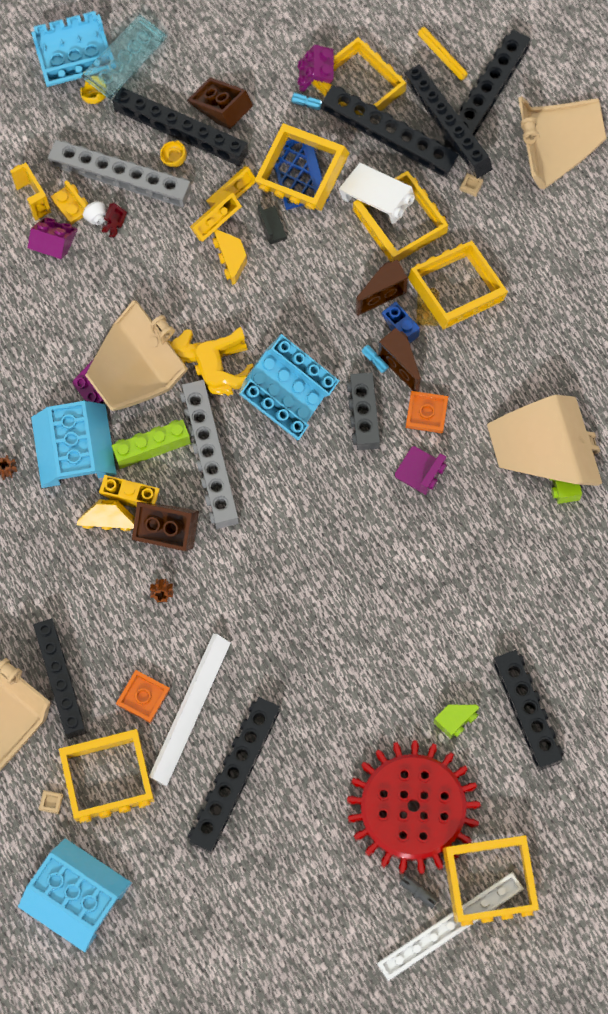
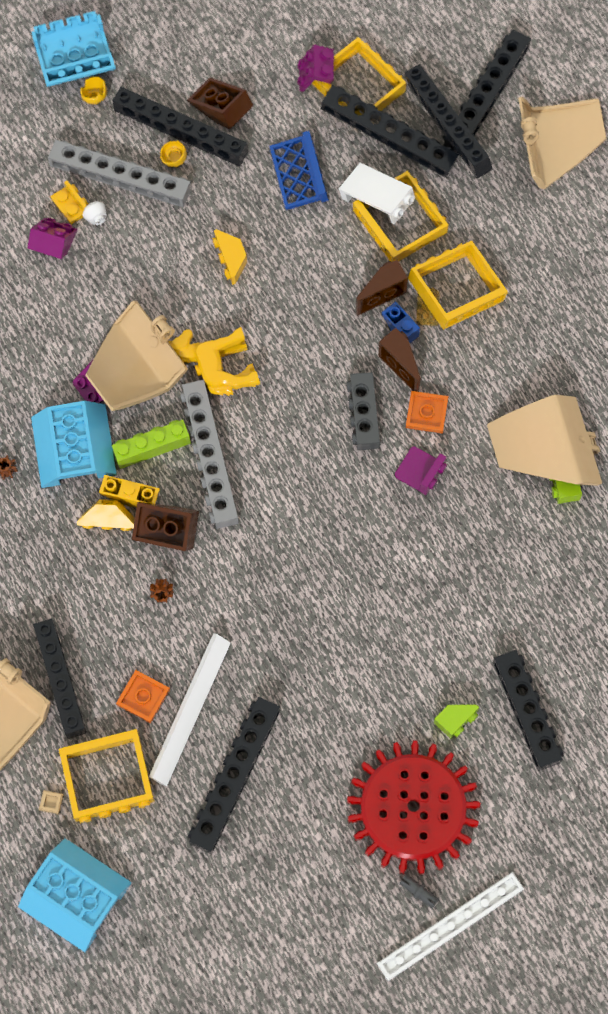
(38, 203): yellow panel -> none
(115, 217): dark red plate -> none
(124, 56): clear light blue tile -> none
(223, 203): yellow bracket -> none
(271, 224): pearl dark grey panel -> none
(287, 386): medium azure slope -> none
(311, 102): medium azure piece -> none
(324, 190): yellow window -> none
(377, 361): medium azure piece -> none
(442, 53): yellow axle -> none
(471, 185): tan tile -> none
(485, 917): yellow window -> none

